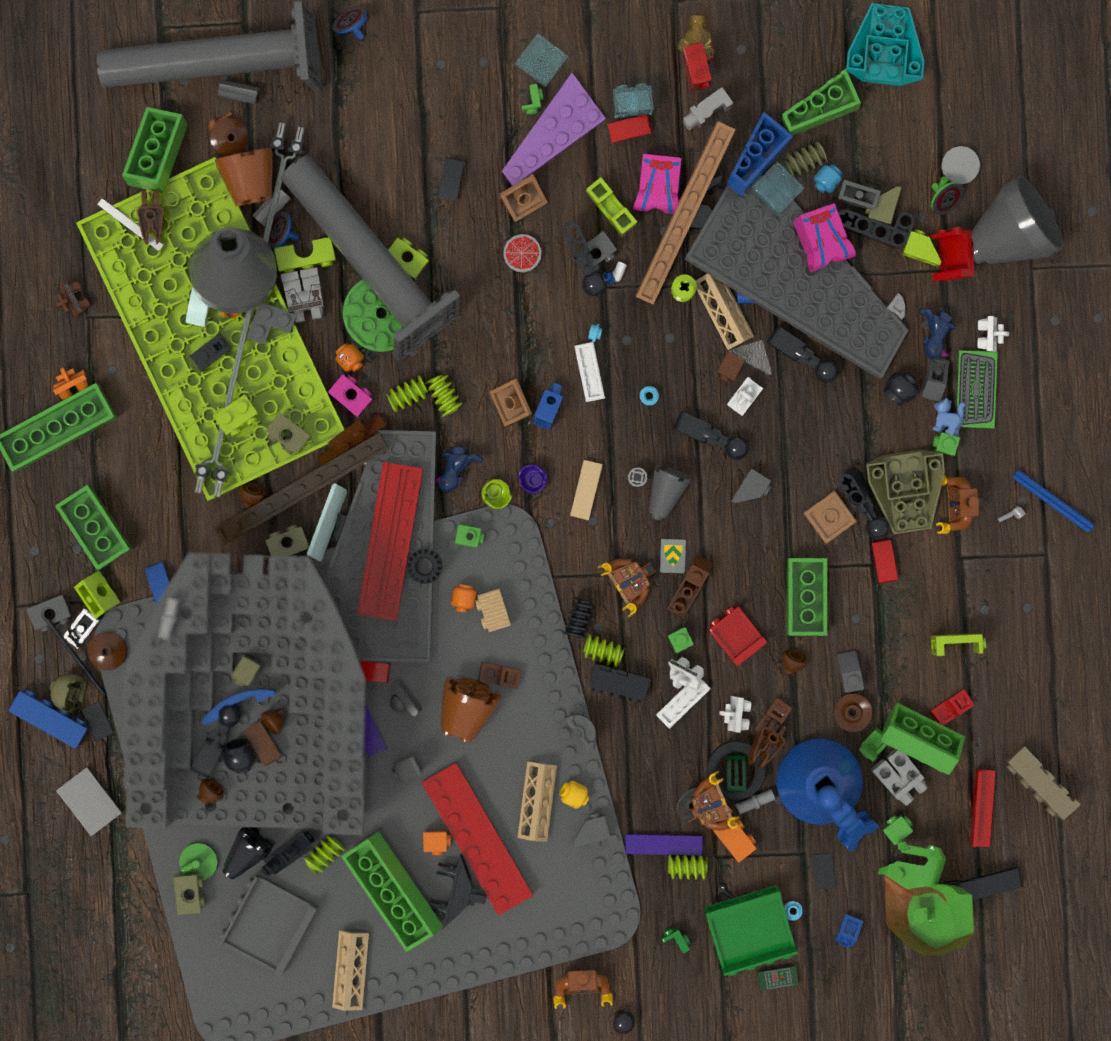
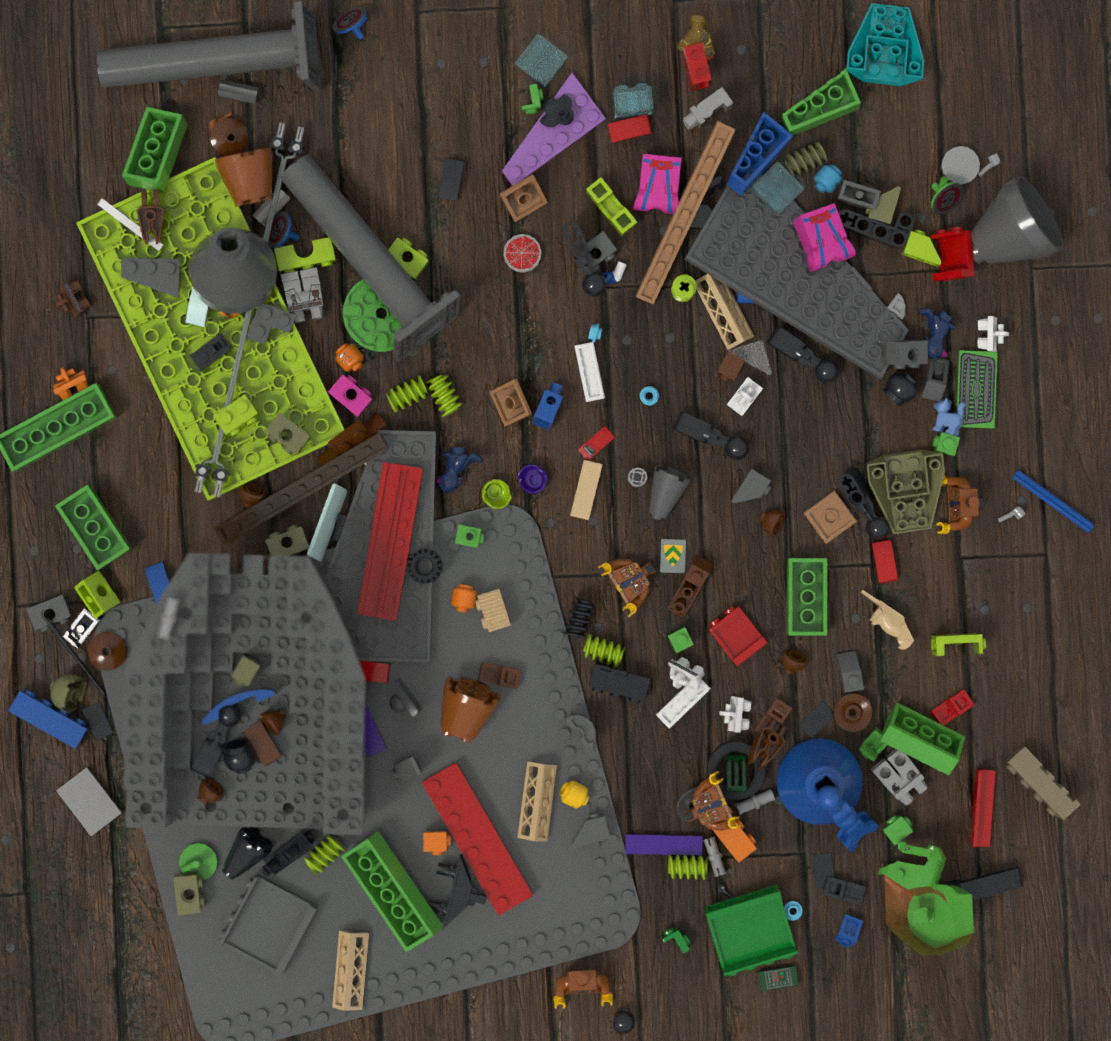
(153, 273): none -> dark grey wing
(555, 110): none -> black plate
(596, 443): none -> red sticker
(714, 856): none -> light grey pin
(772, 521): none -> reddish brown brick
(817, 719): none -> black sticker
(845, 890): none -> black slope
(890, 622): none -> tan animal
(907, 352): none -> dark grey brick
(994, 160): none -> light grey hand

